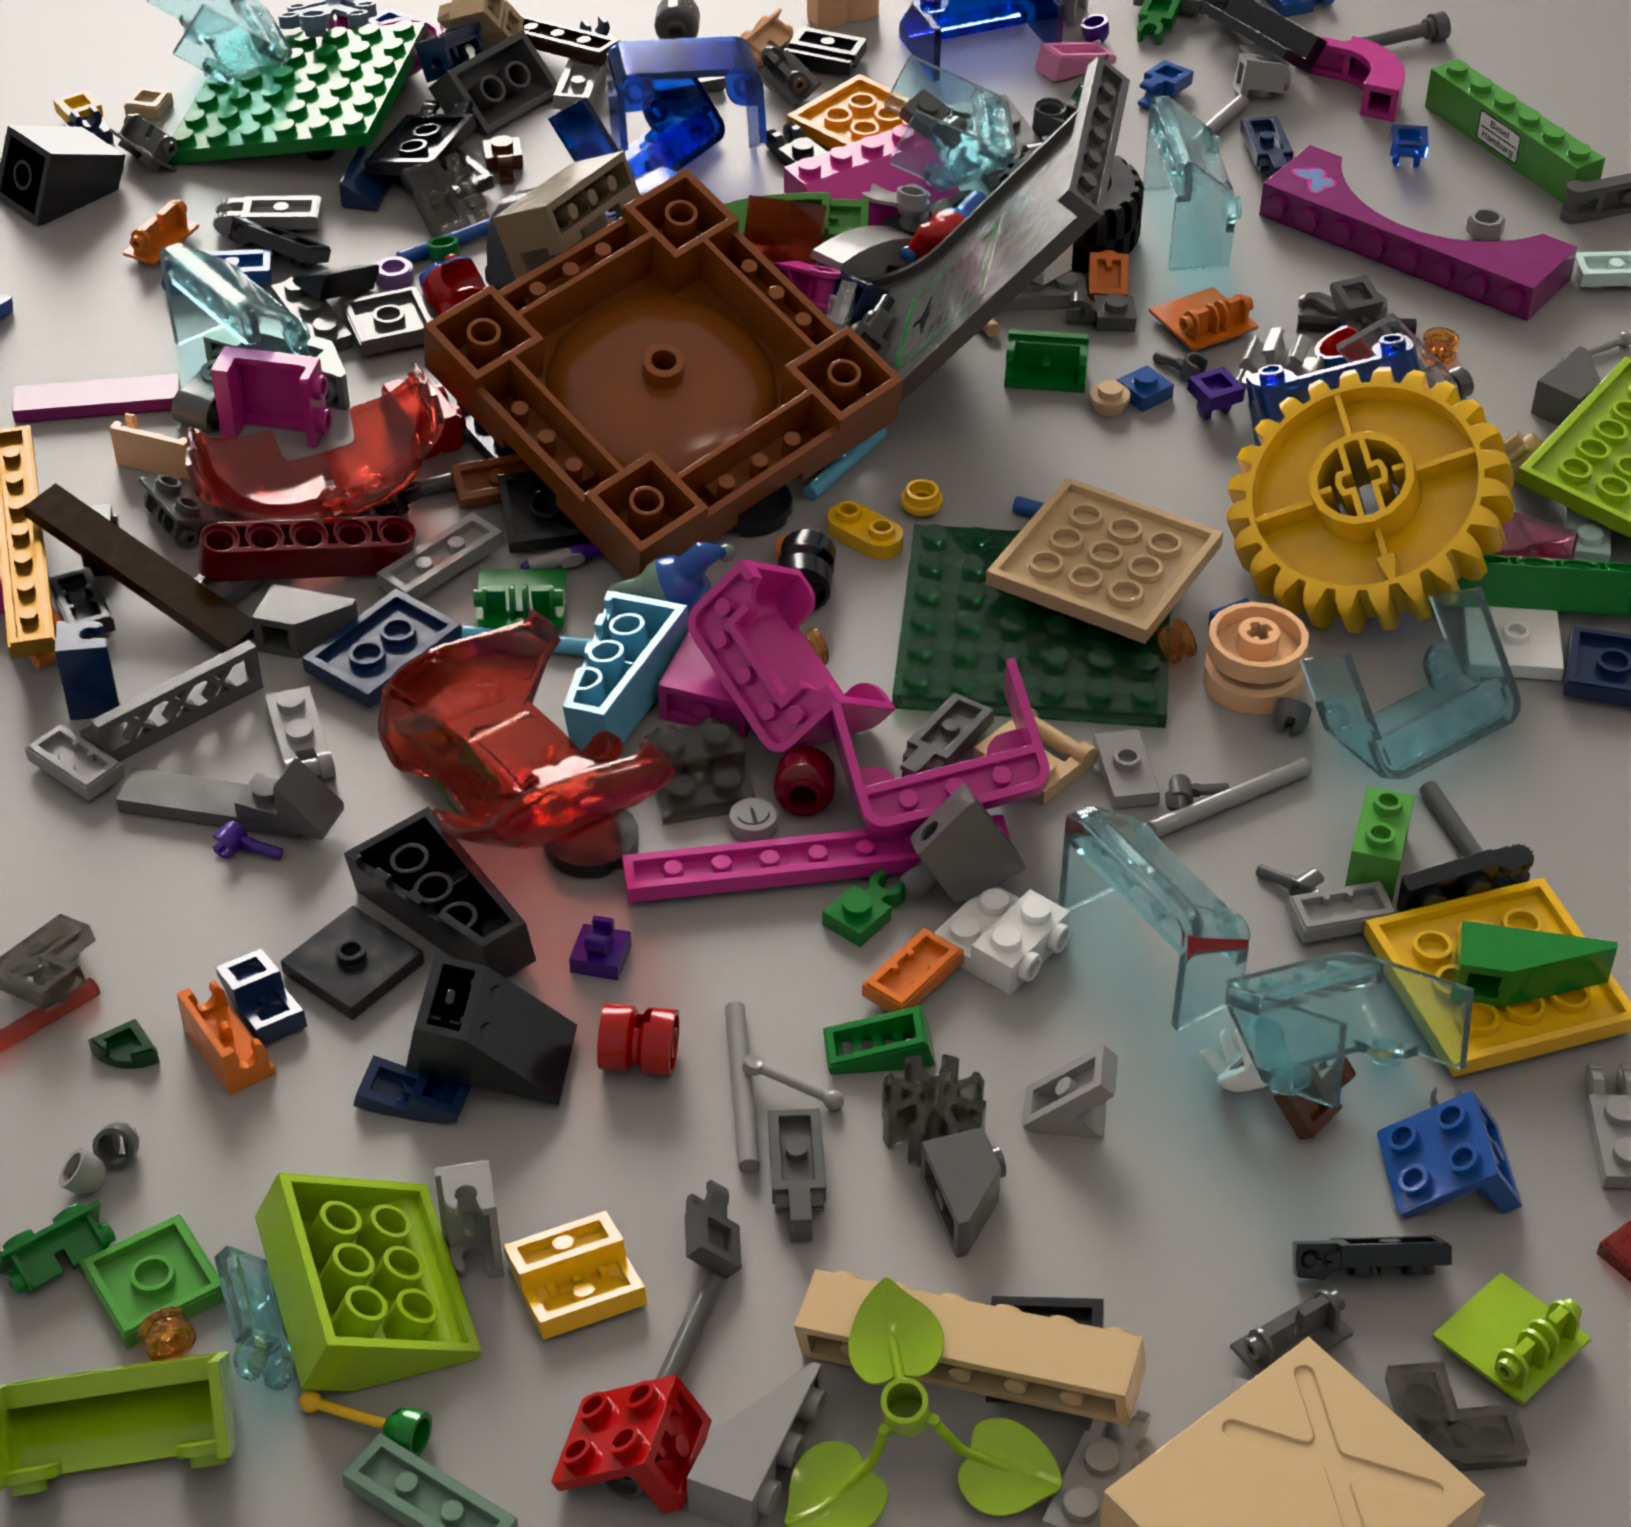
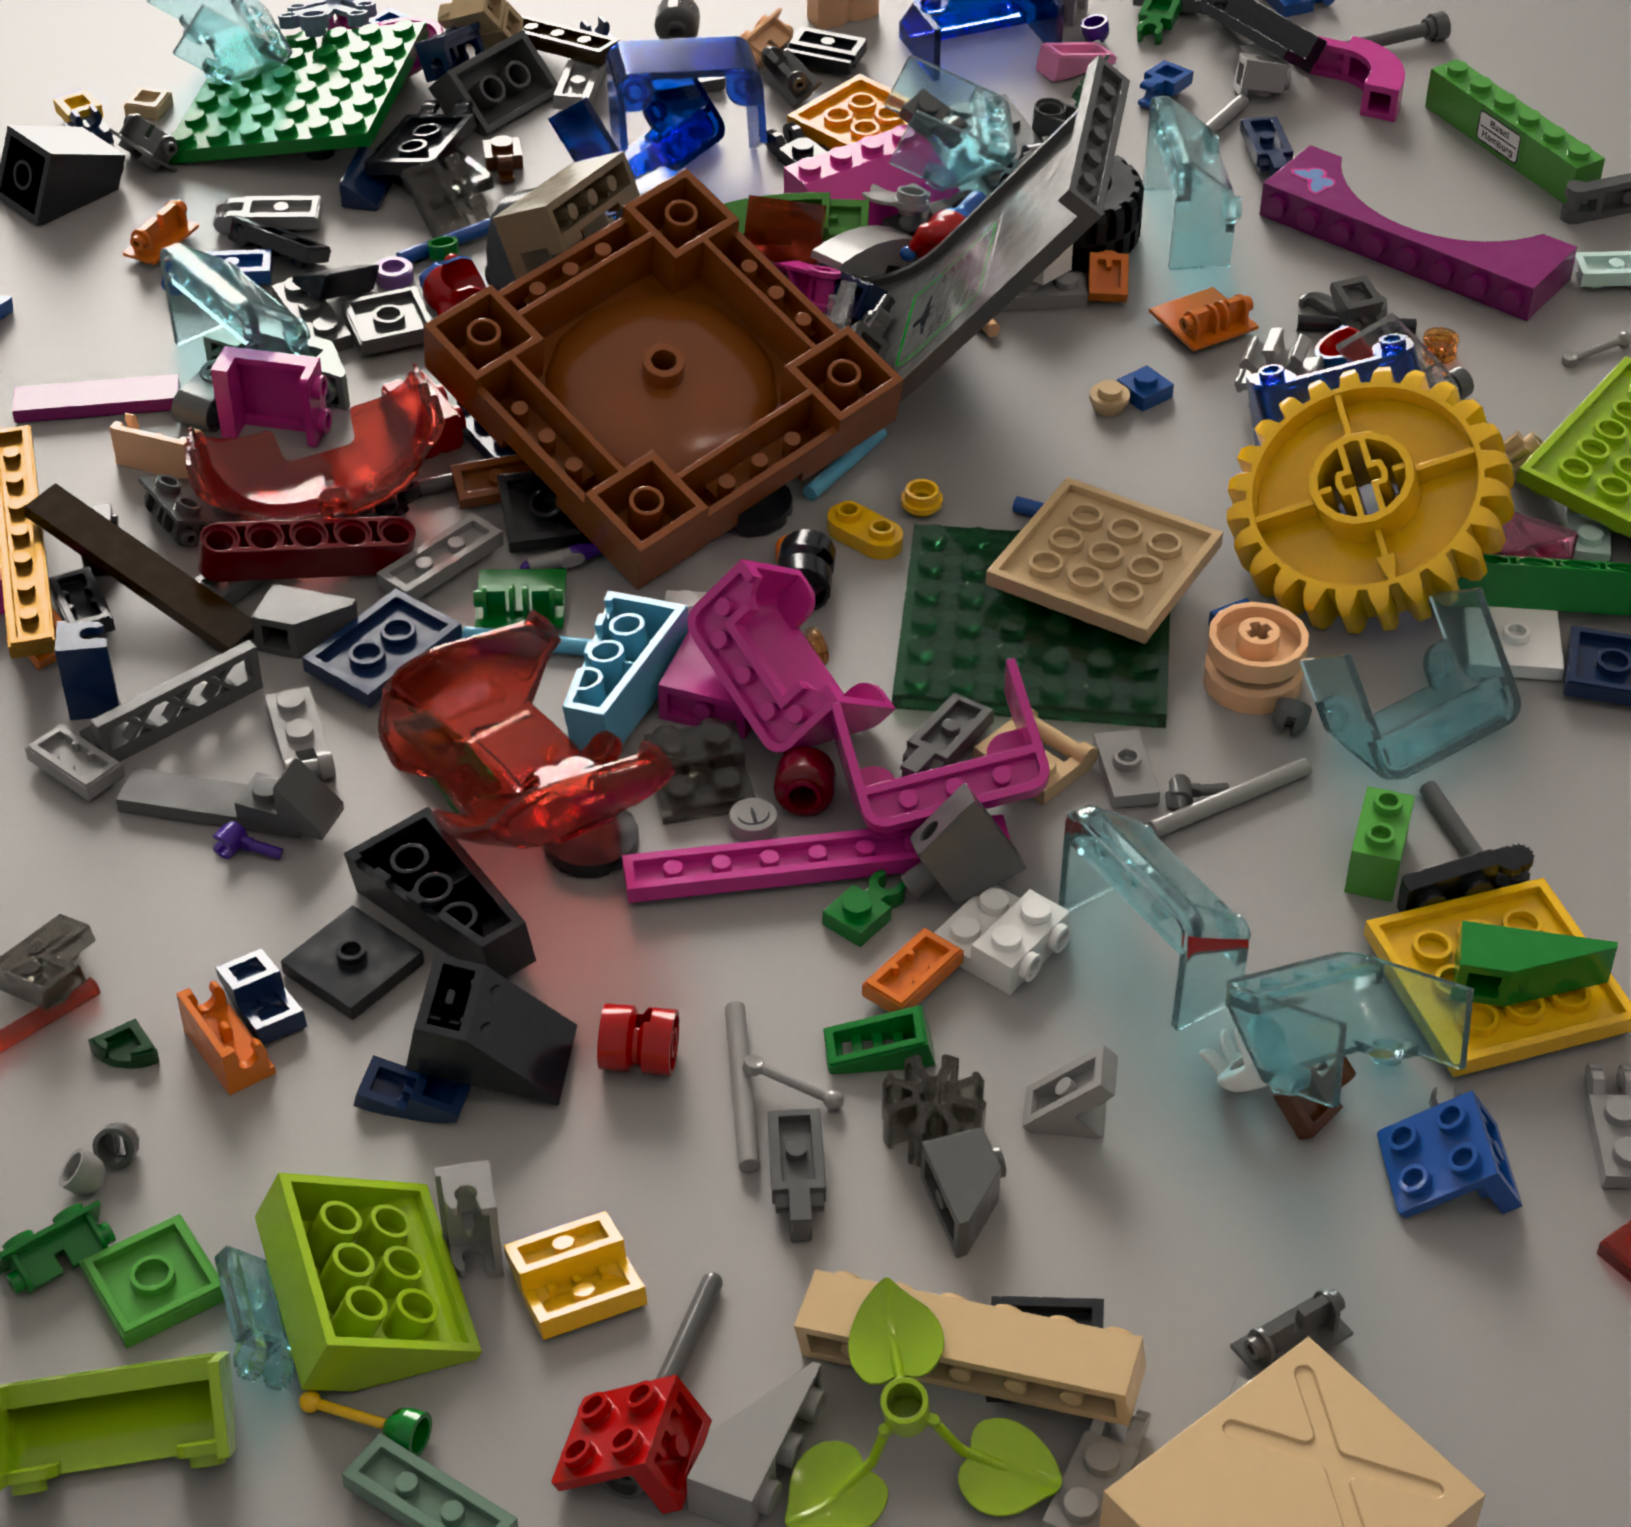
(166, 1334): clear orange bush -> none
(600, 949): dark purple tile -> none
(677, 577): blue piece -> none
(709, 1234): dark grey plate -> none
(1046, 360): green hinge -> none
(1108, 312): dark grey plate -> none
(1177, 641): clear orange bush -> none
(1192, 364): dark grey hand -> none
(1215, 391): dark purple tile -> none
(1296, 885): dark grey hand -> none
(1338, 910): light grey plate -> none
(1367, 1254): black hinge -> none
(1408, 142): clear blue tile -> none
(1465, 1436): clear smoke plate -> none
(1485, 224): light grey tile -> none
(1514, 1337): lime hinge -> none
(1565, 387): dark grey slope -> none

